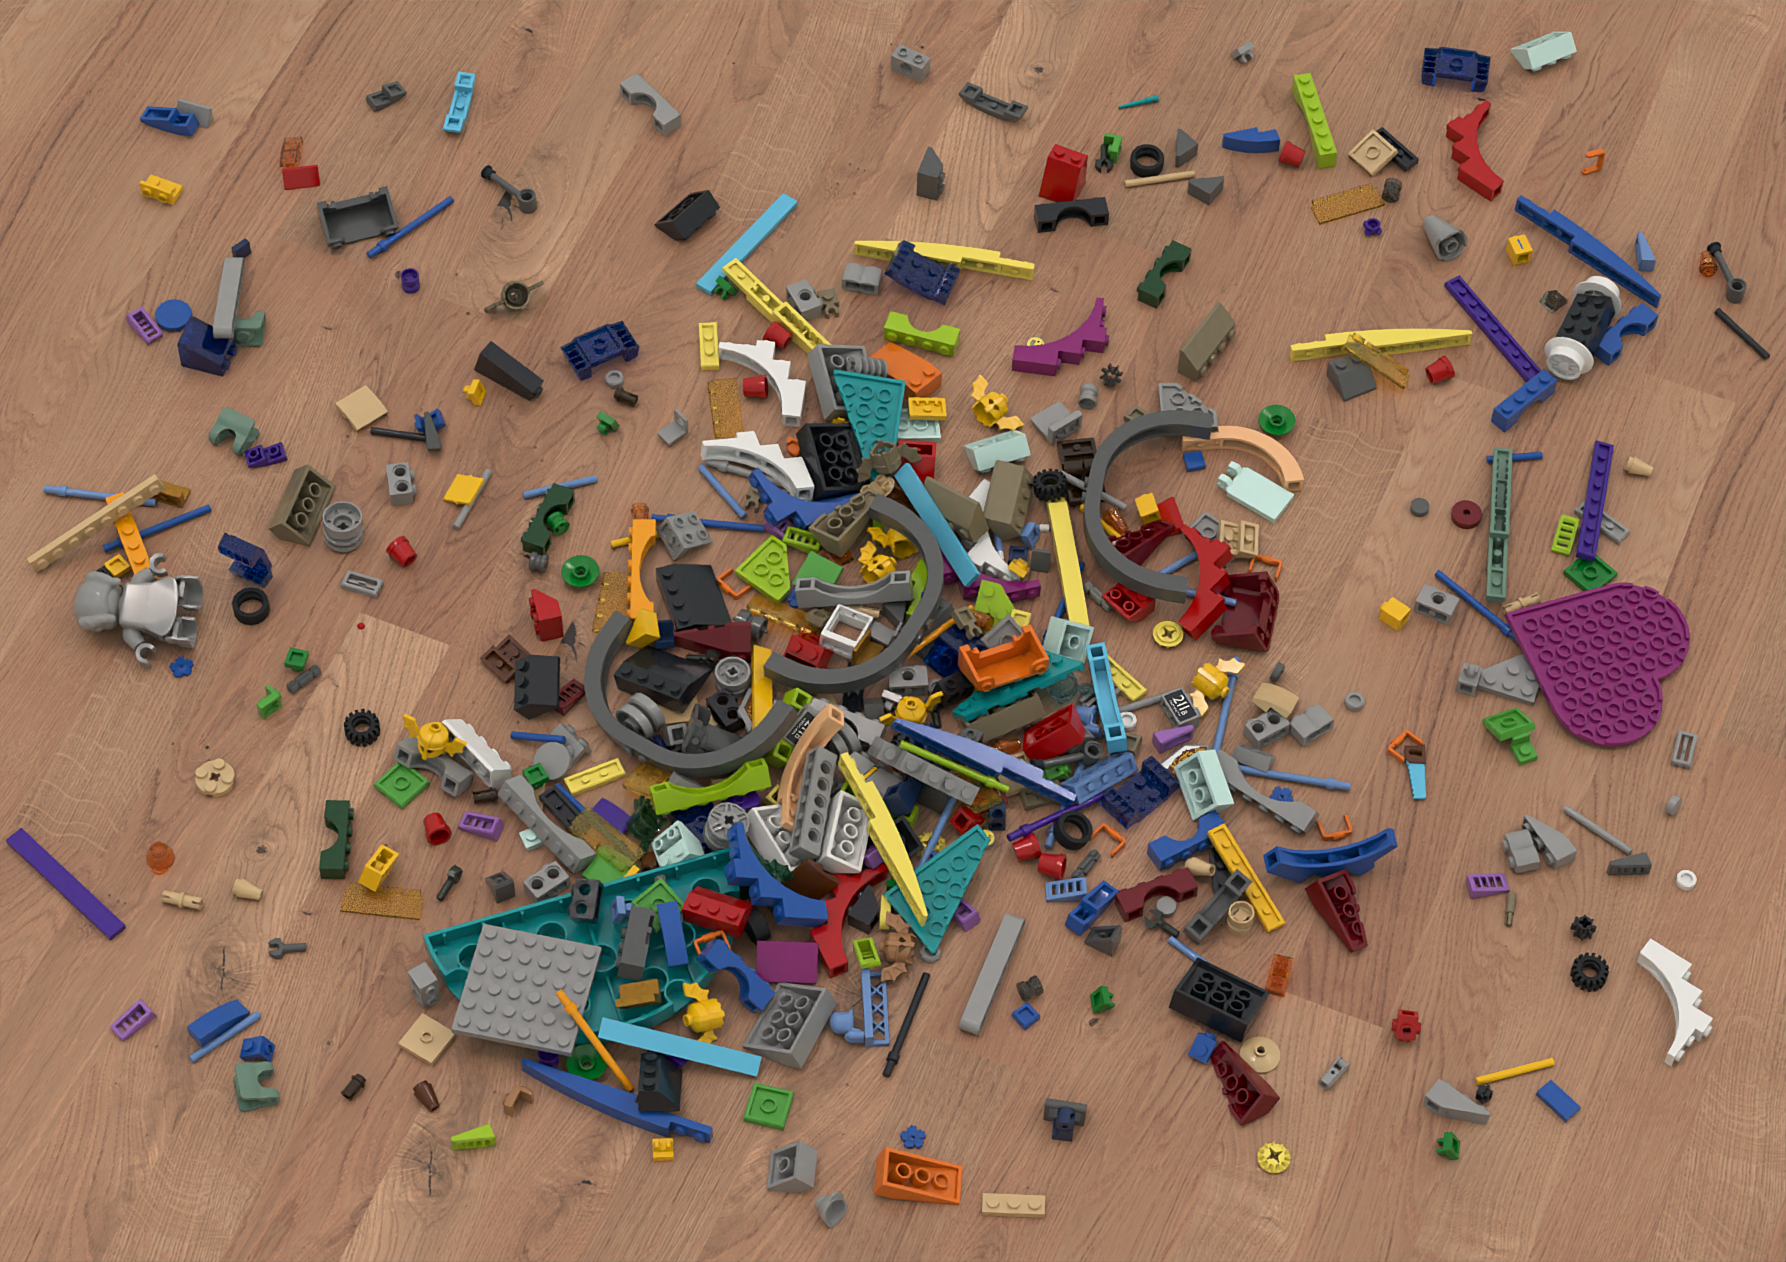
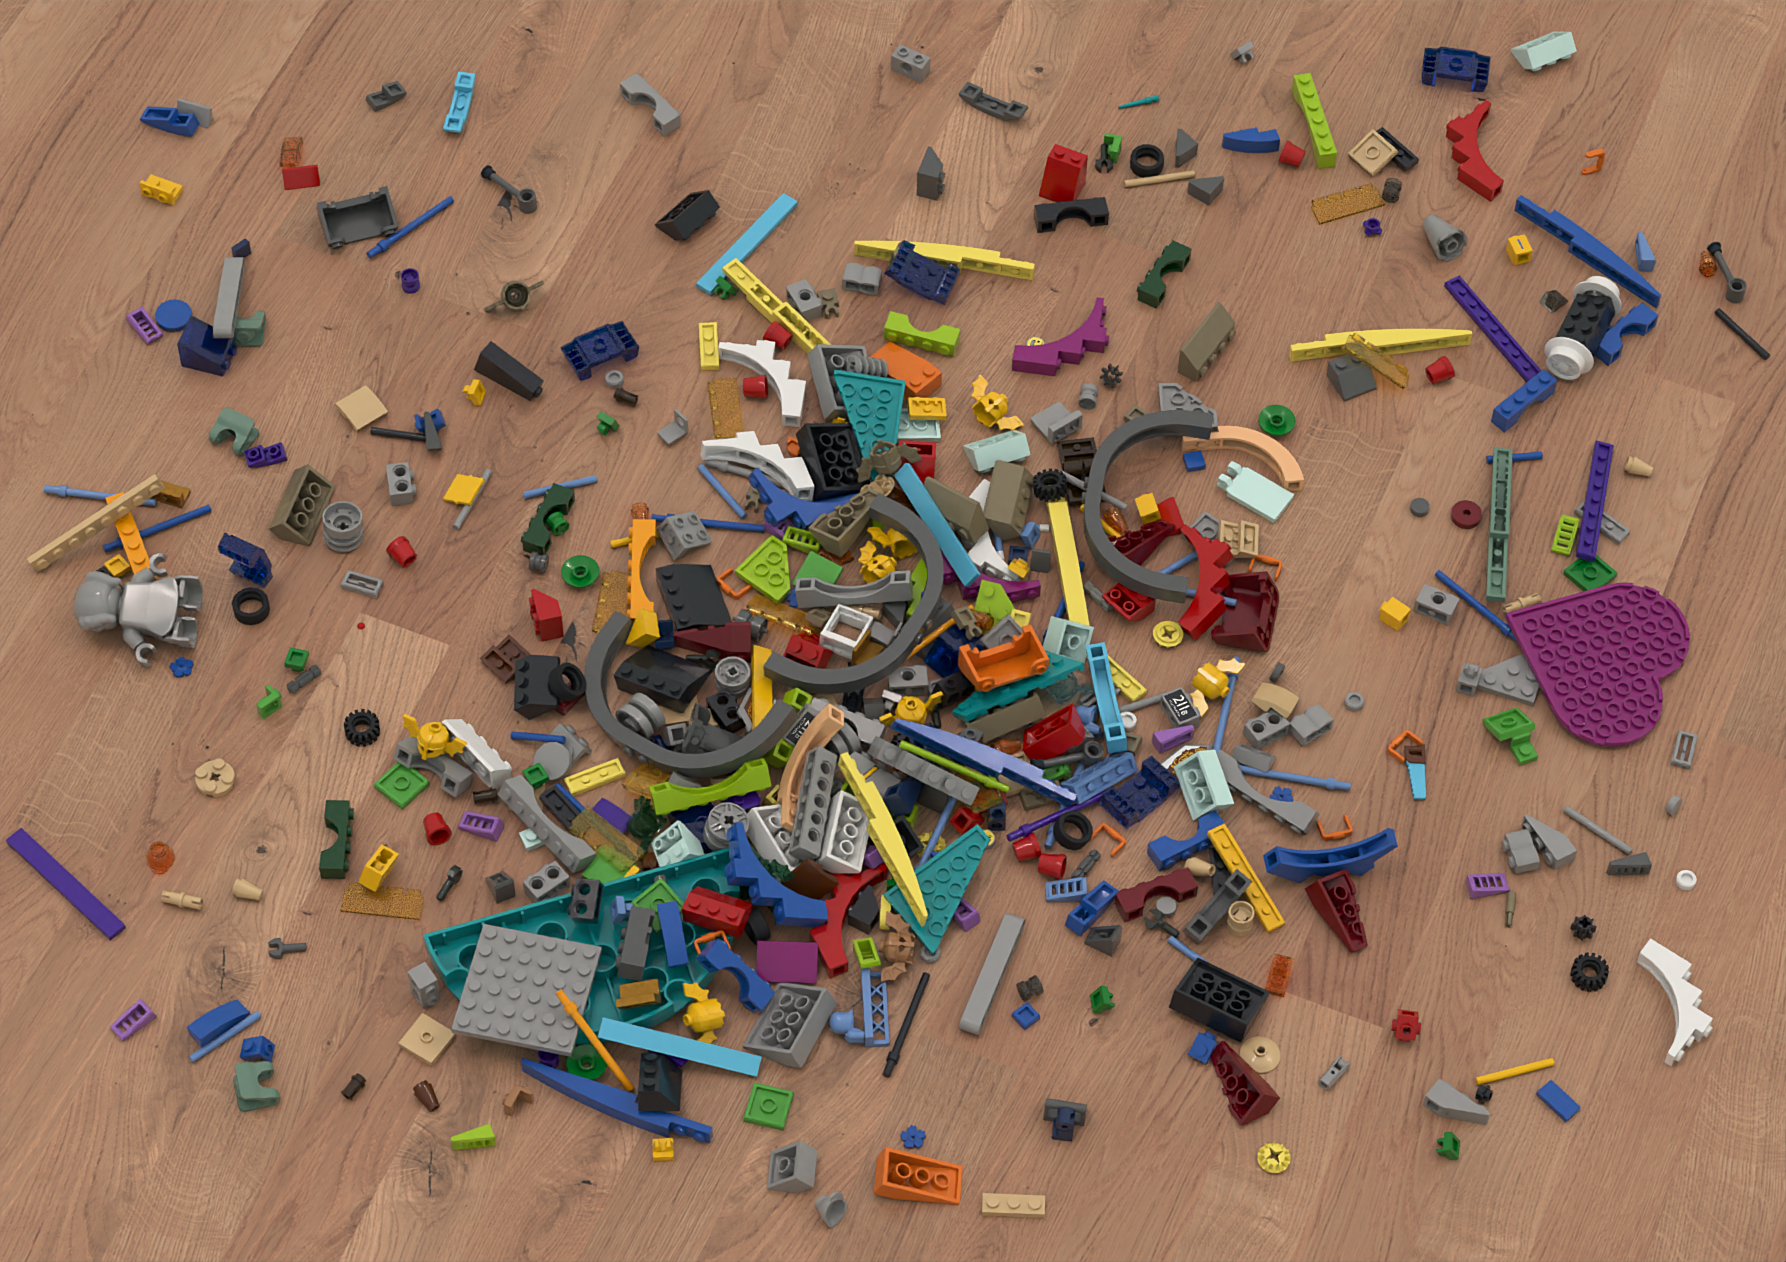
(560, 688): none -> black tyre

